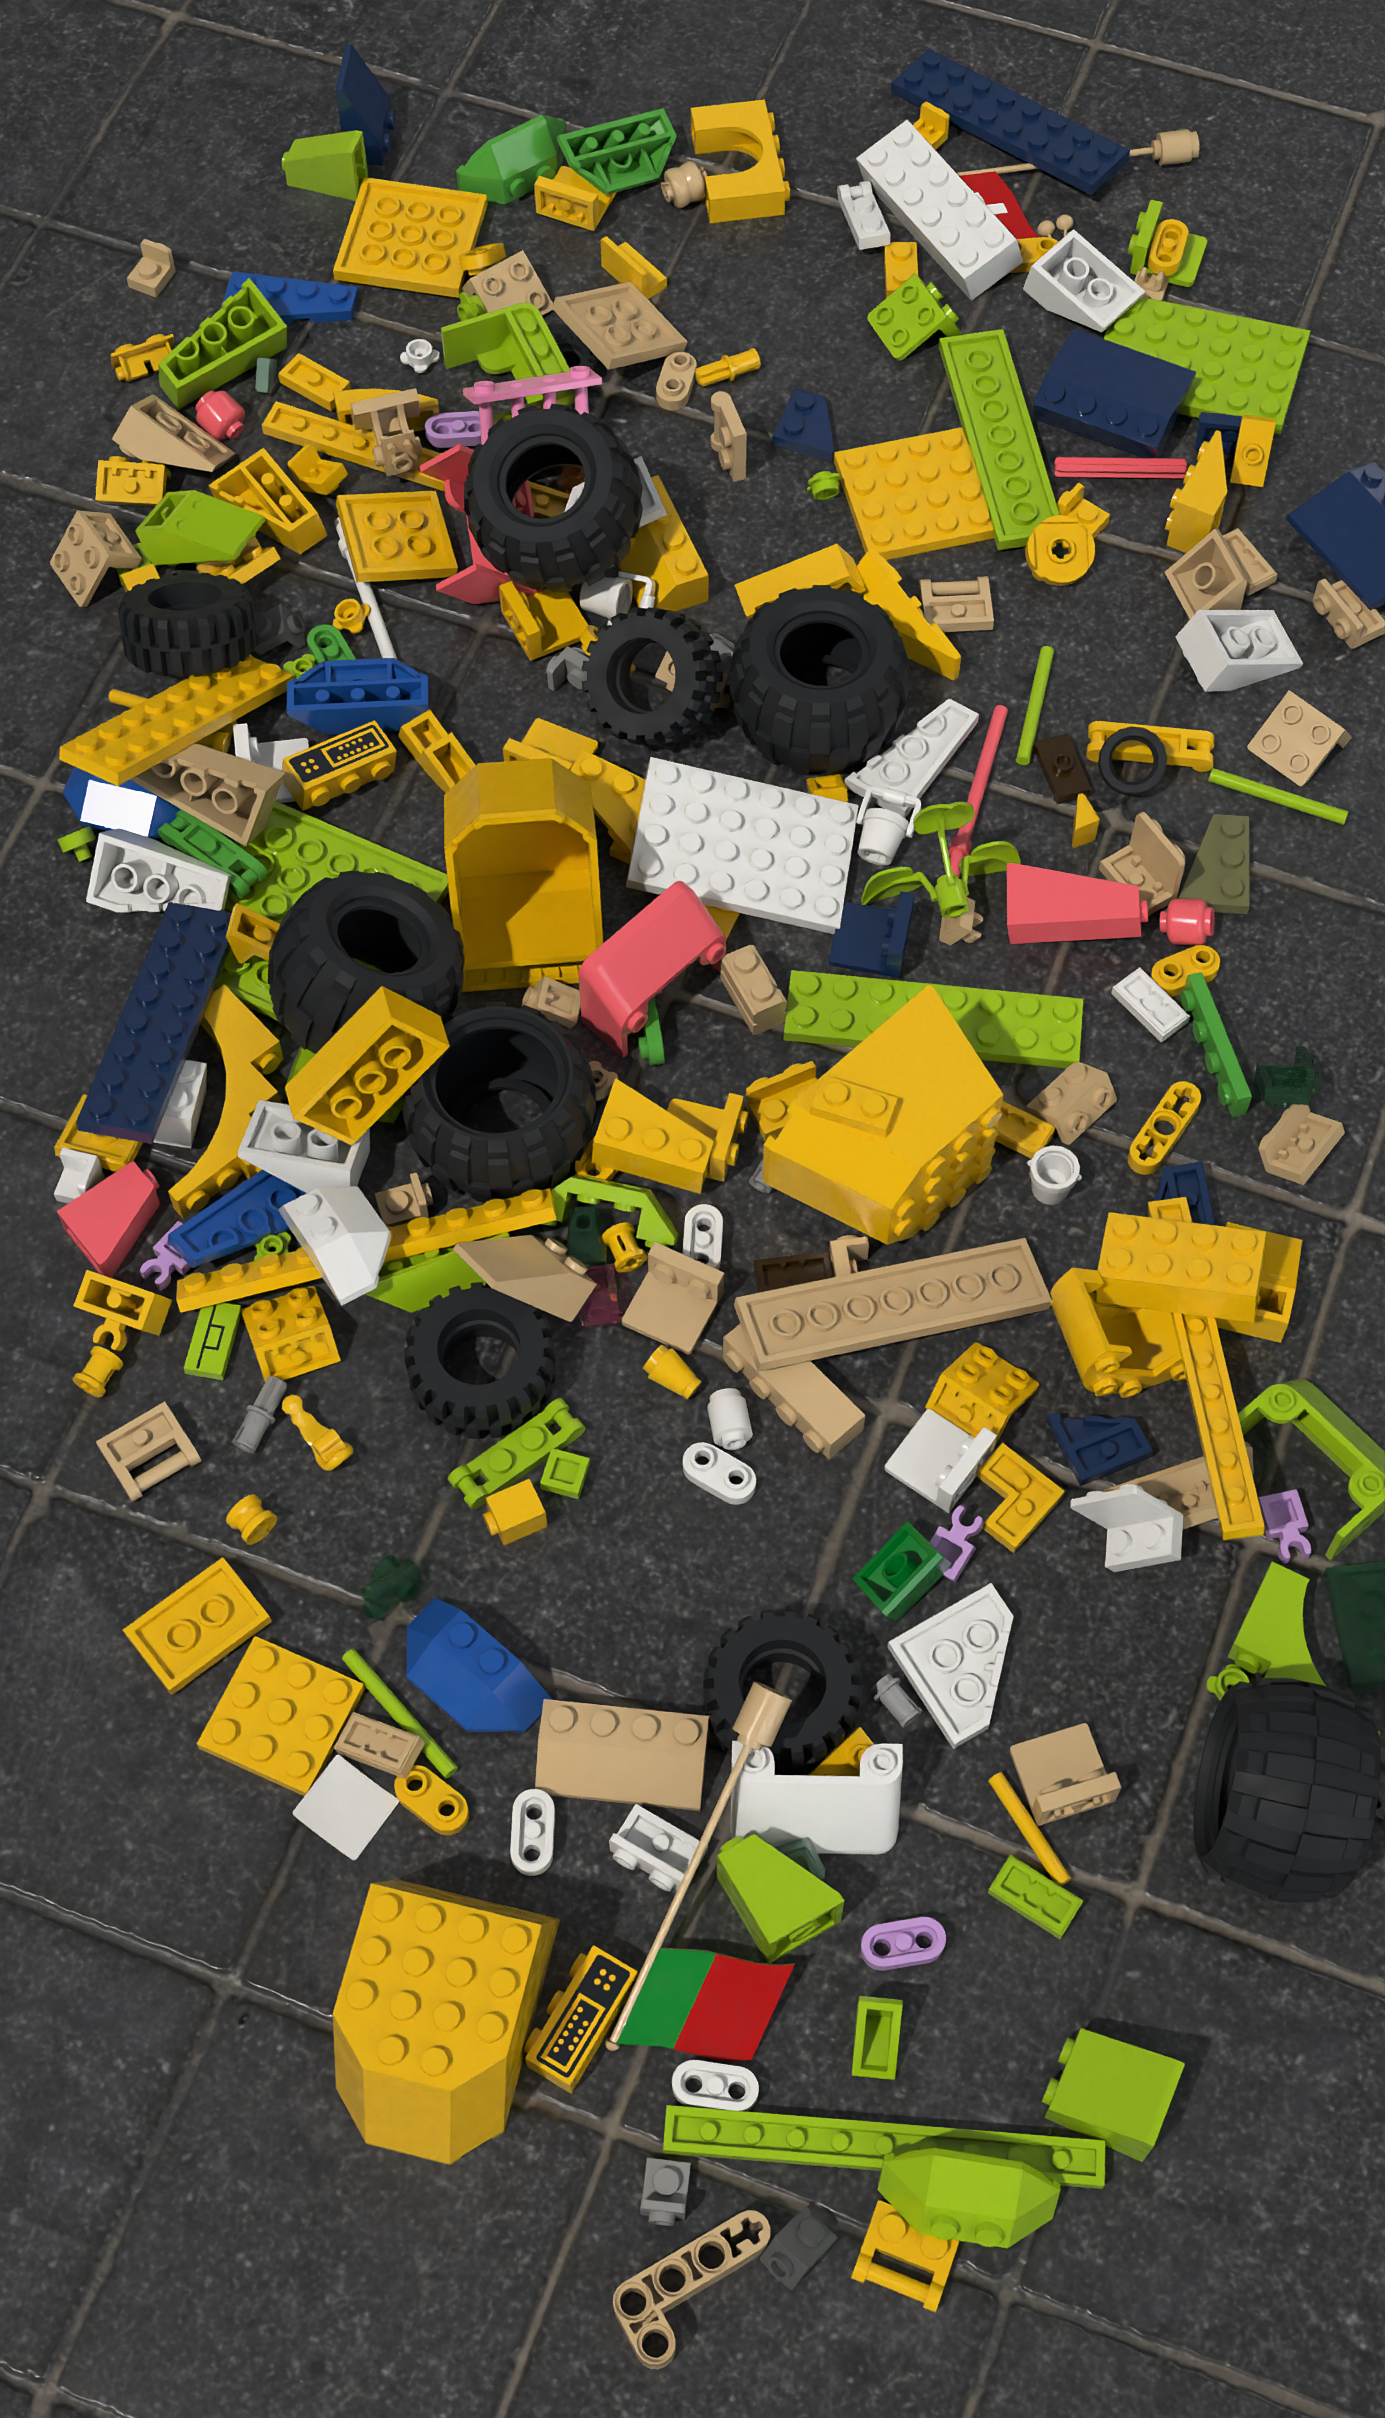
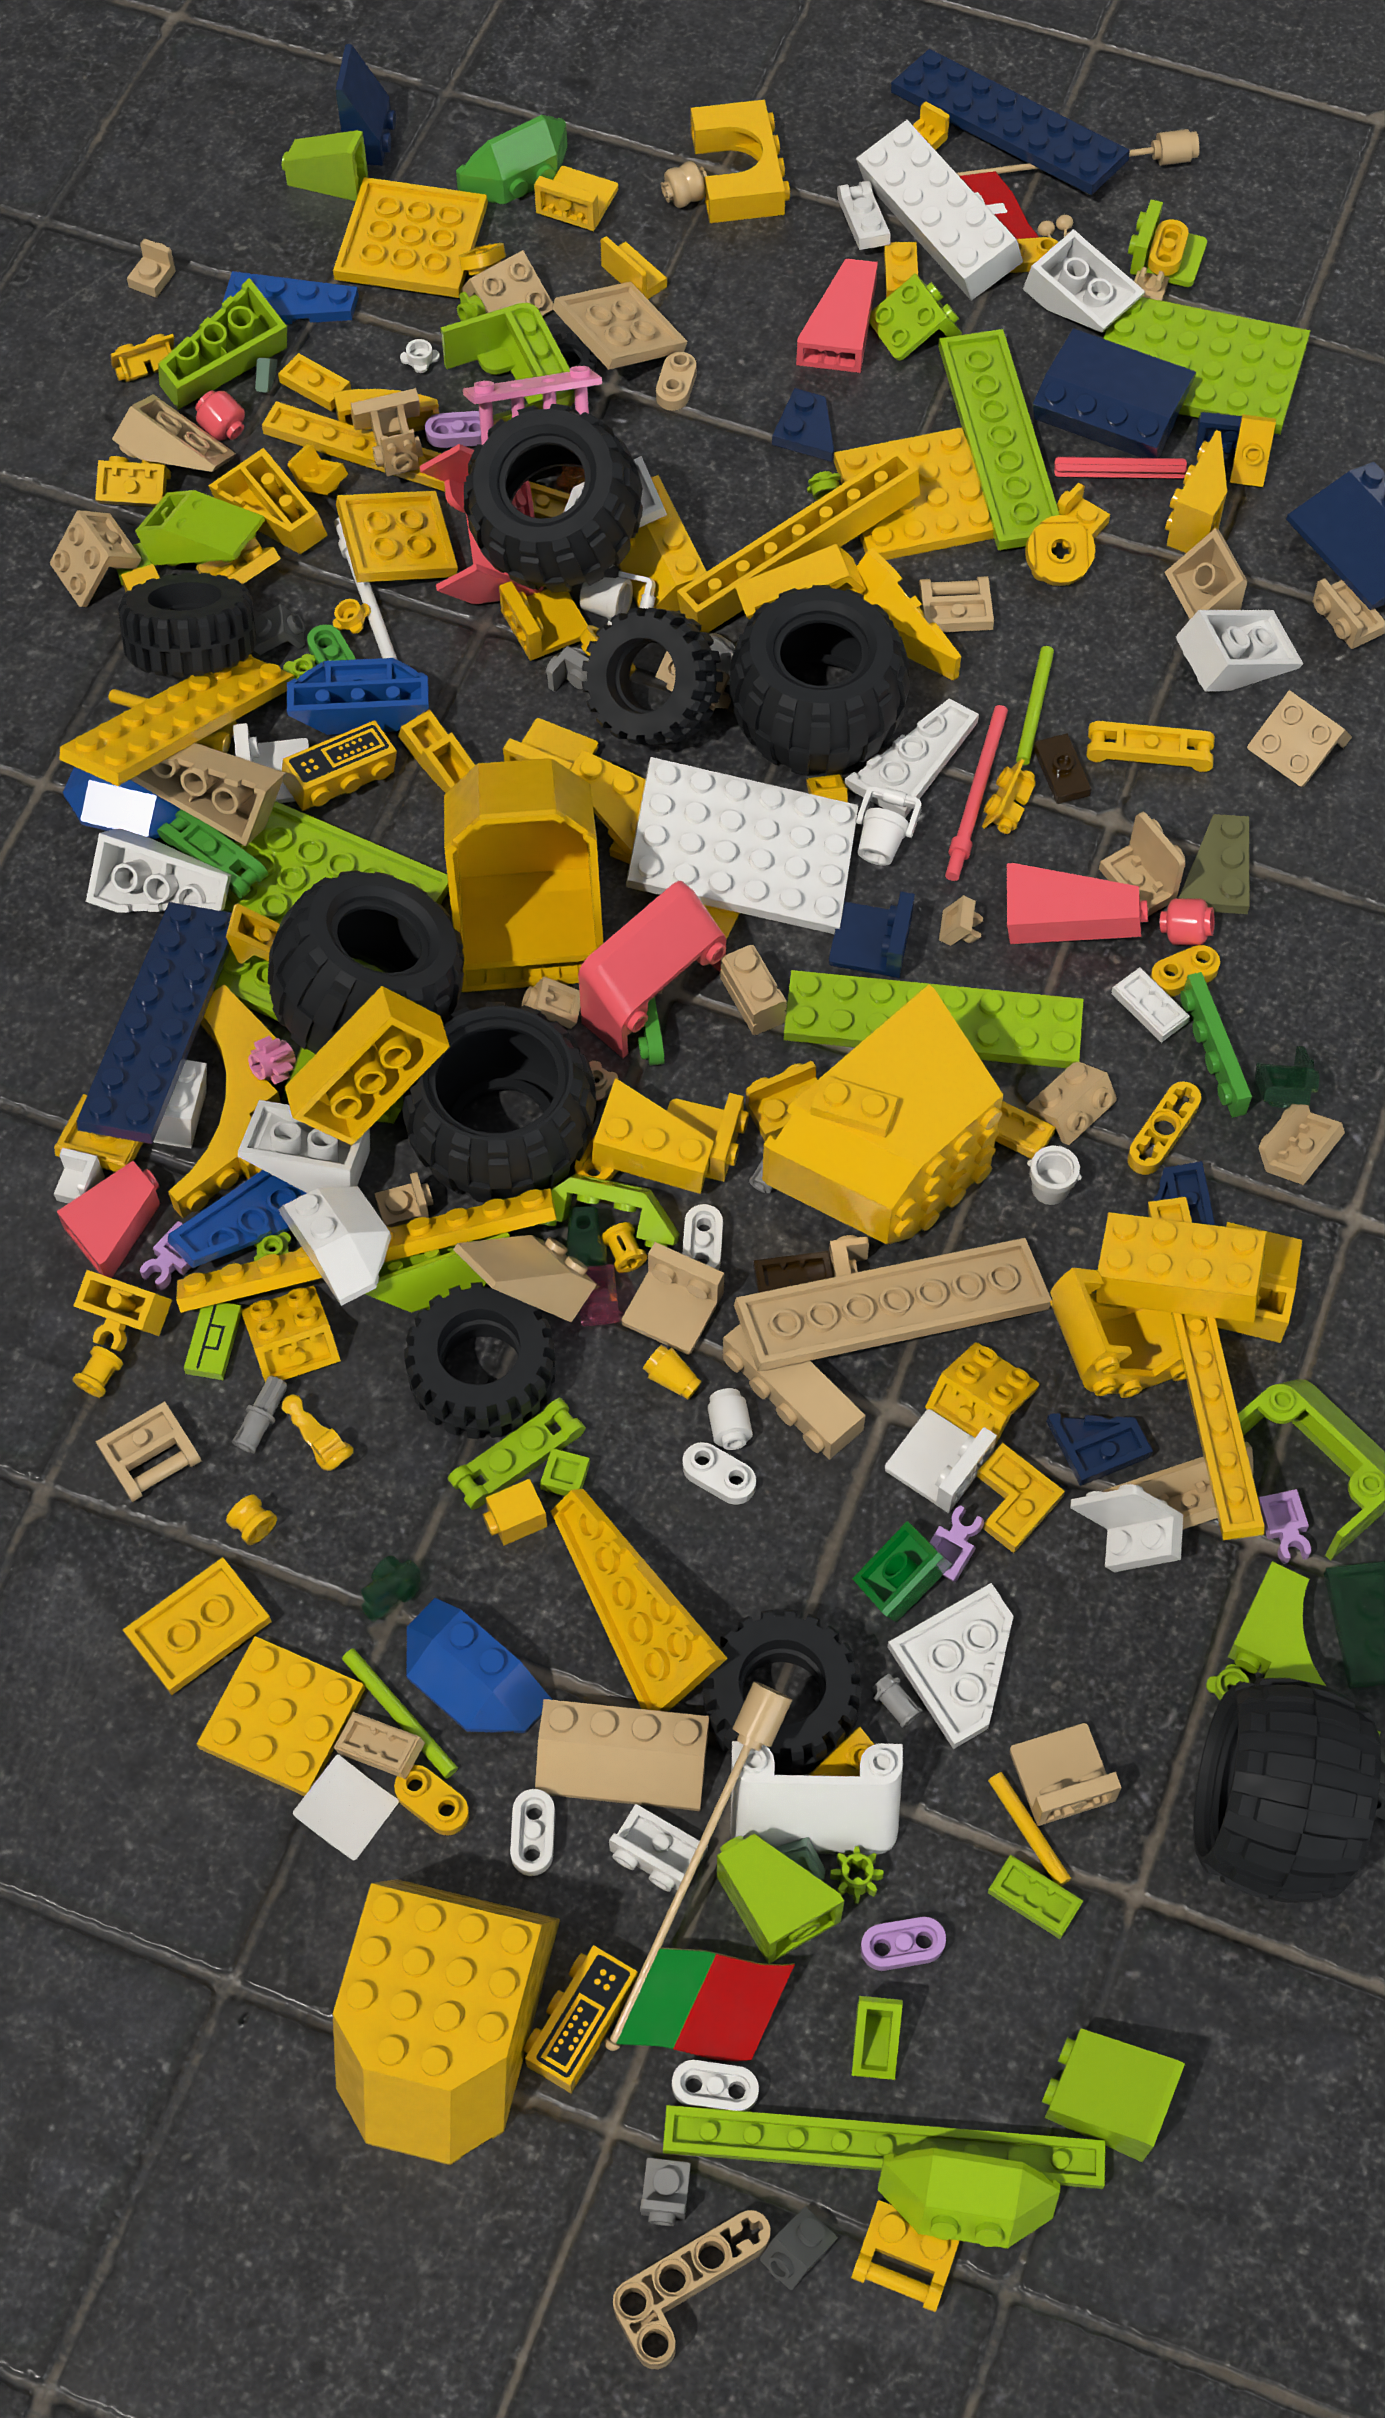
(77, 842): lime tile -> none
(271, 1060): none -> bright pink gear
(620, 151): bright green wedge -> none
(647, 1625): none -> yellow wing
(728, 367): yellow axle -> none
(729, 436): tan plate -> none
(826, 522): none -> yellow brick
(840, 322): none -> coral slope
(855, 1863): none -> lime gear
(950, 890): lime plant -> none
(1001, 808): none -> yellow hinge
(1085, 822): yellow slope -> none
(1159, 762): black tyre -> none
(1253, 565): tan plate -> none
(1278, 796): lime bar -> none

